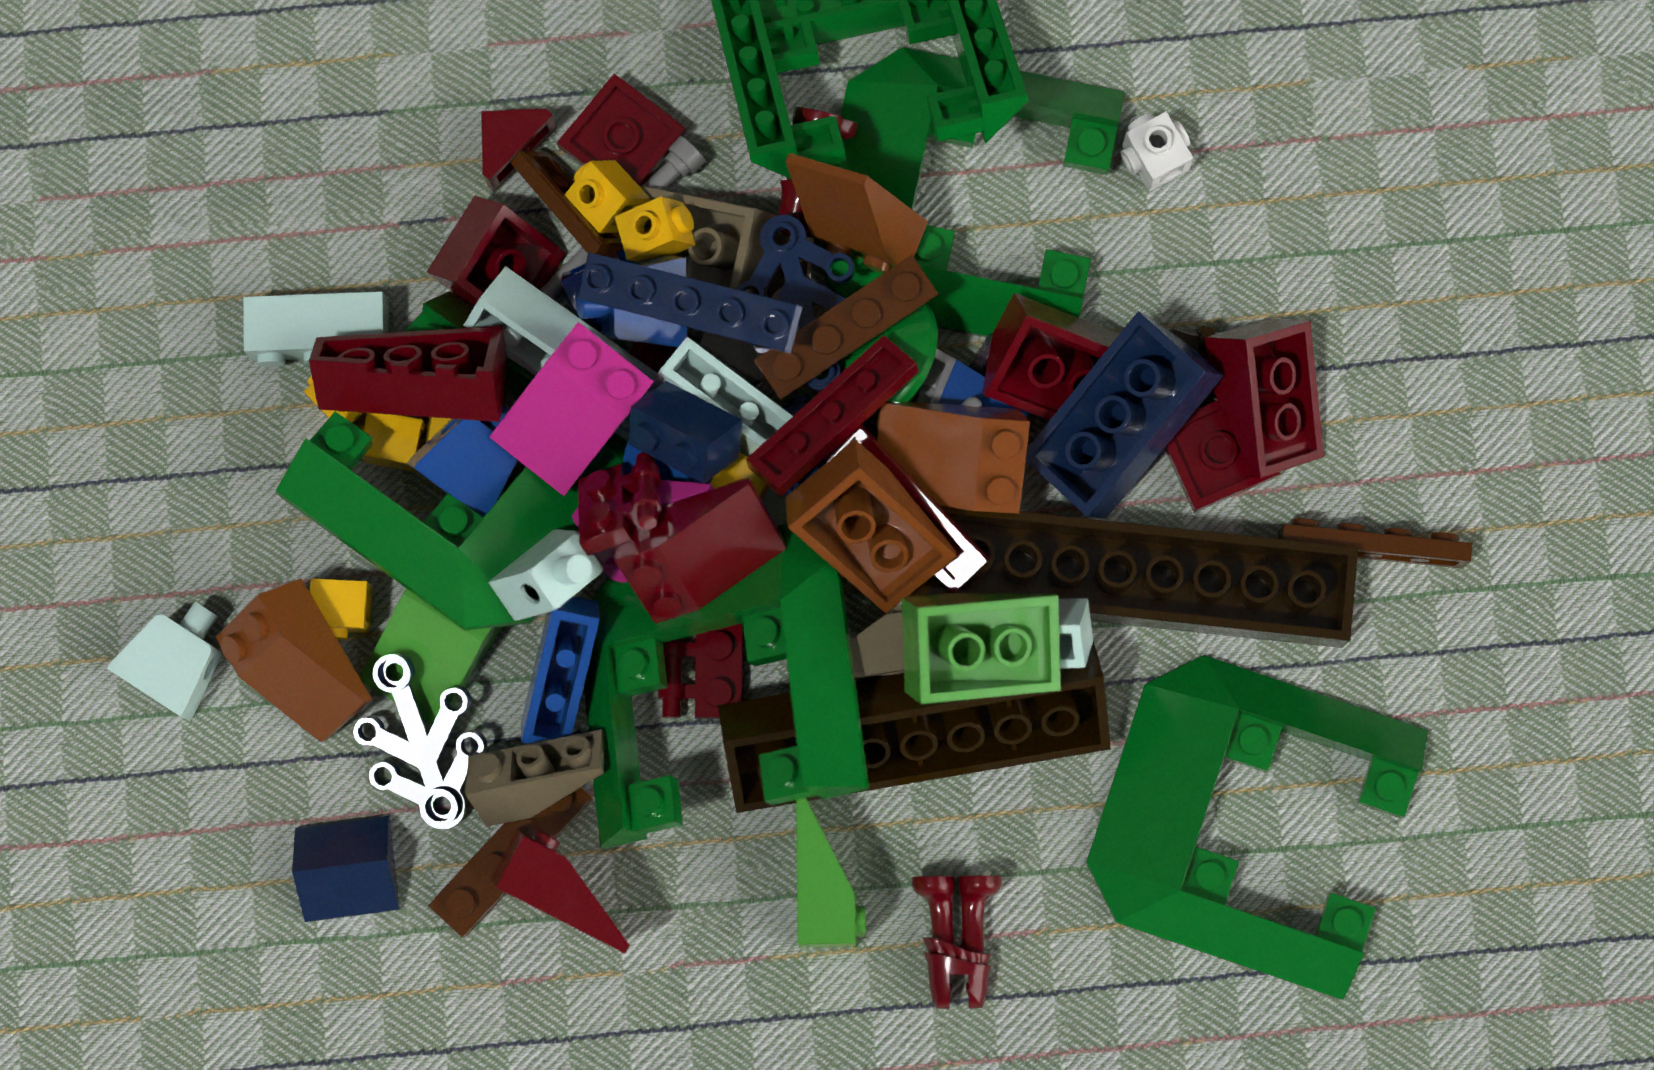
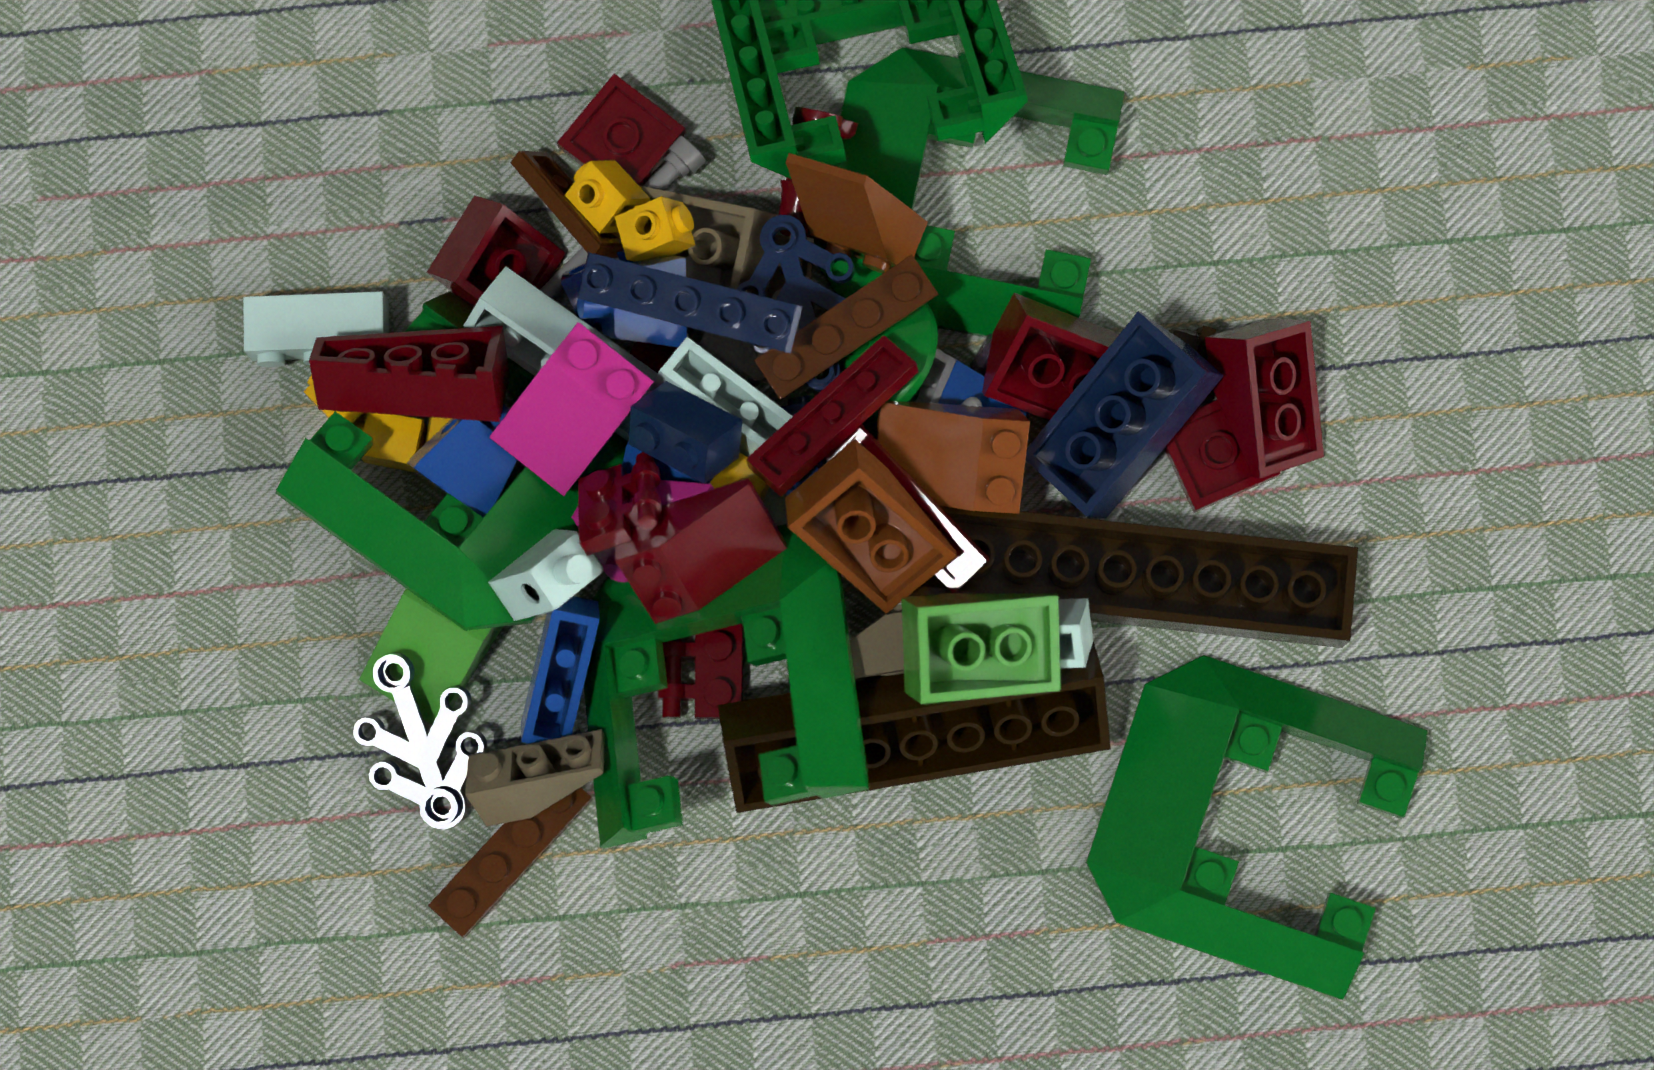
(171, 660): light aqua torso -> none
(294, 660): dark orange slope -> none
(344, 605): yellow brick -> none
(345, 869): dark blue slope -> none
(506, 134): dark red slope -> none
(546, 880): dark red slope -> none
(824, 897): bright green slope -> none
(944, 955): dark red piece -> none
(1156, 149): white brick -> none
(1392, 546): reddish brown plate -> none

